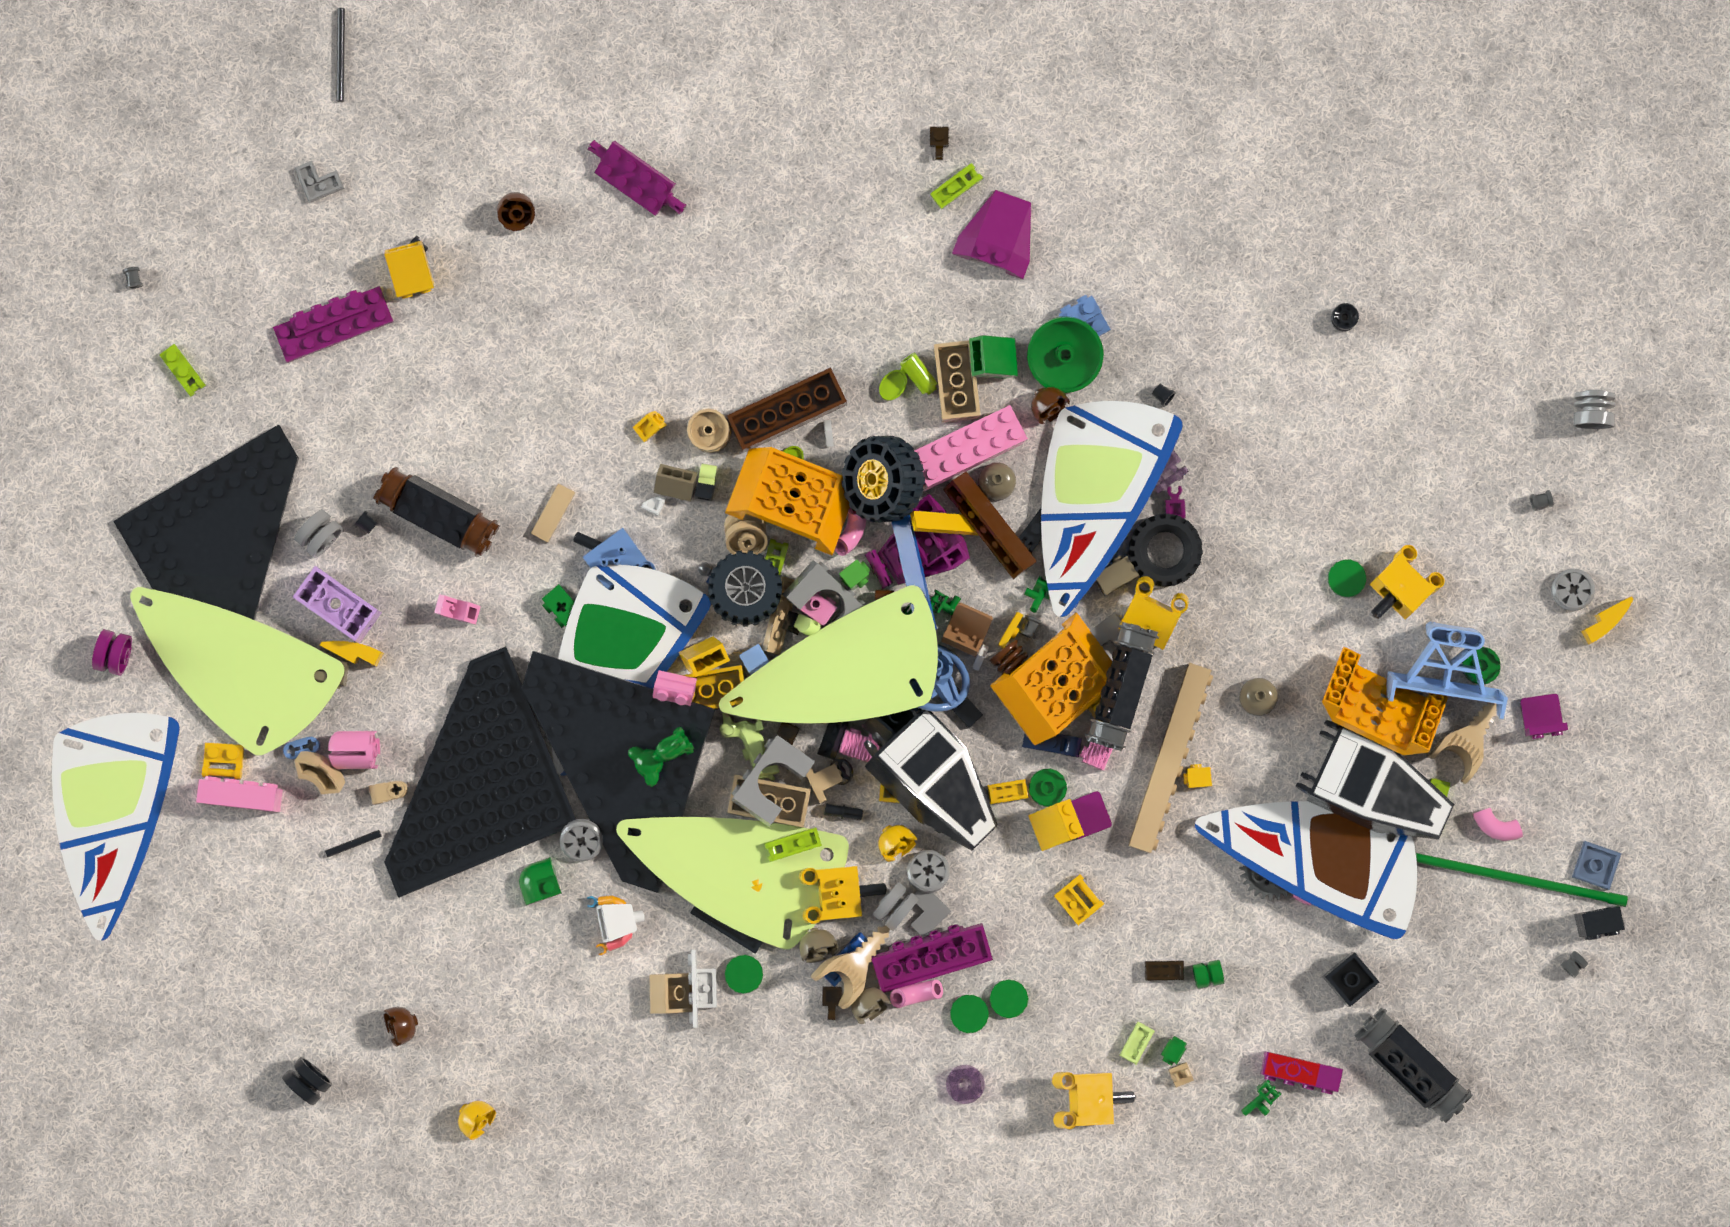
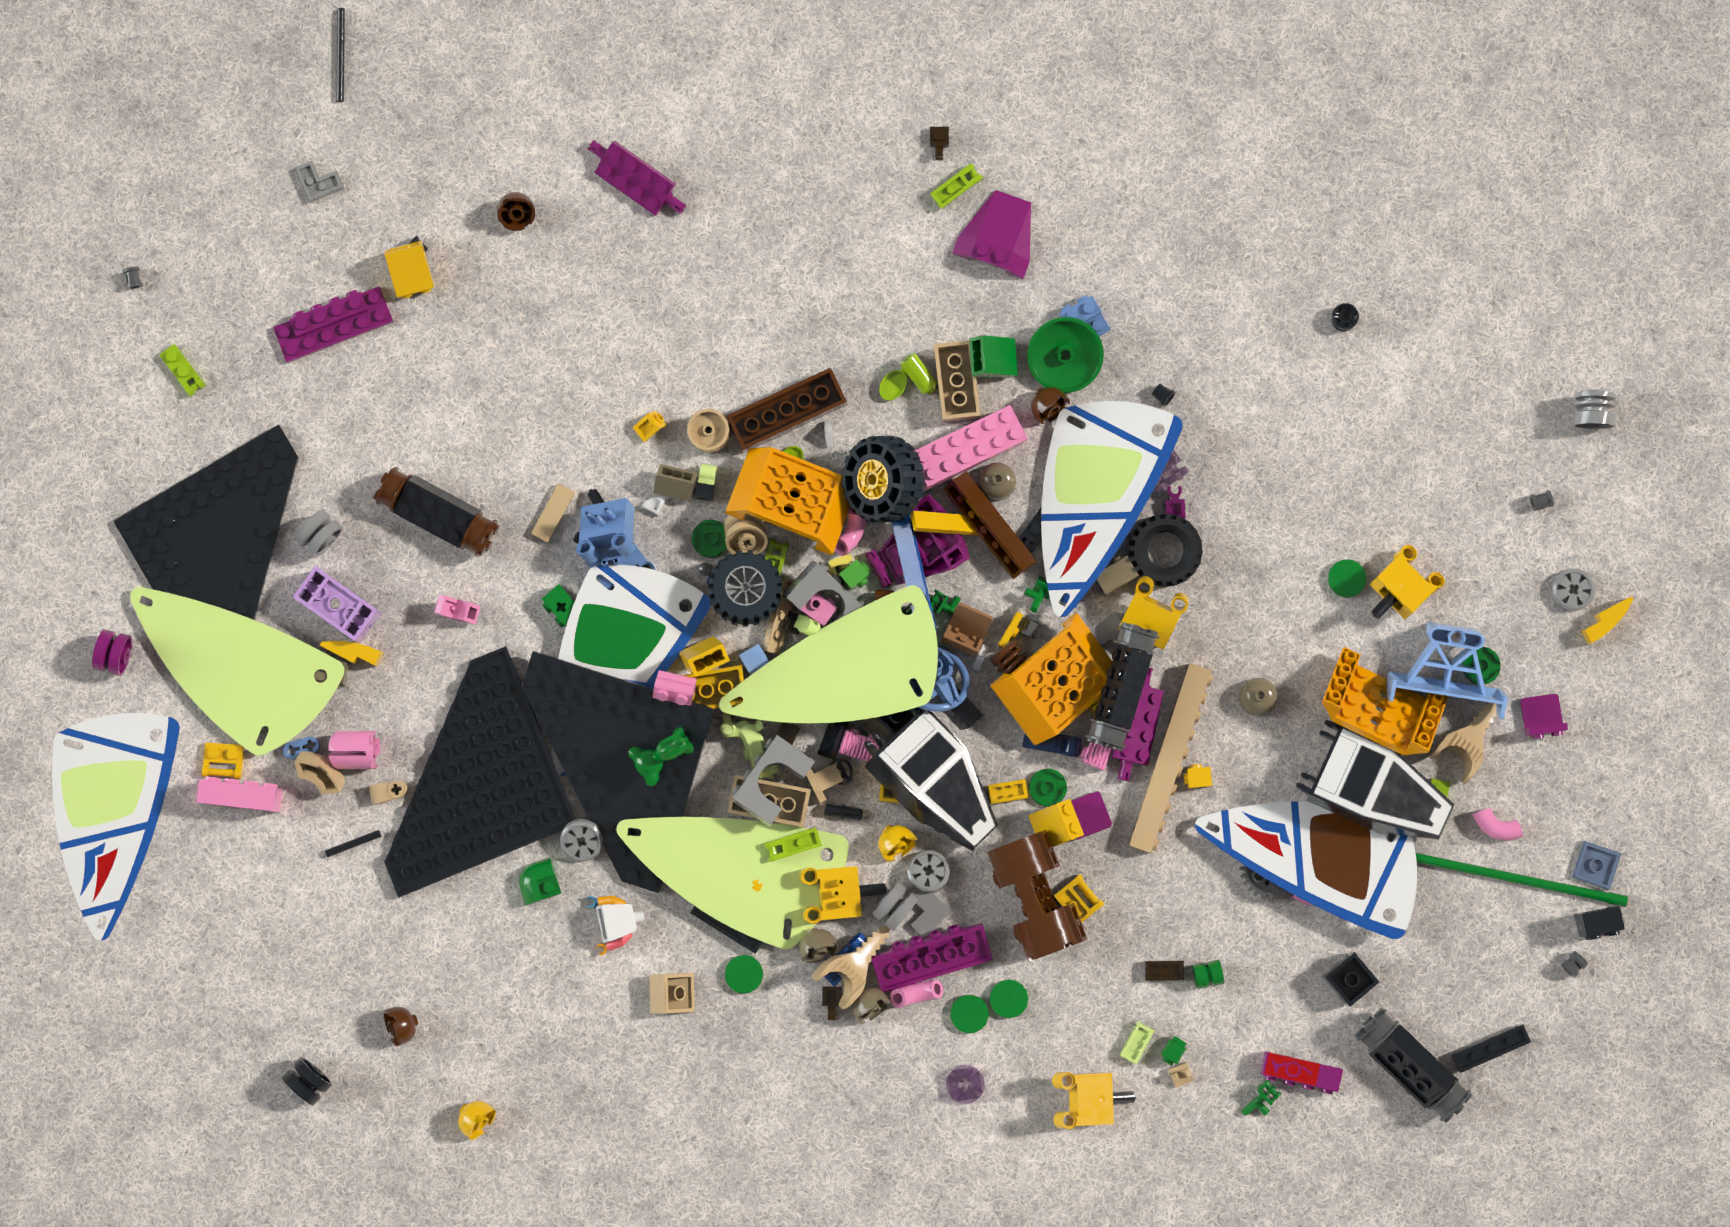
(365, 522): black piece -> none
(605, 525): none -> medium blue piece
(703, 988): white bracket -> none
(709, 538): none -> green tile
(841, 562): none -> light yellow bracket
(1047, 926): none -> reddish brown cylinder
(1143, 729): none -> magenta plate
(1491, 1048): none -> black plate

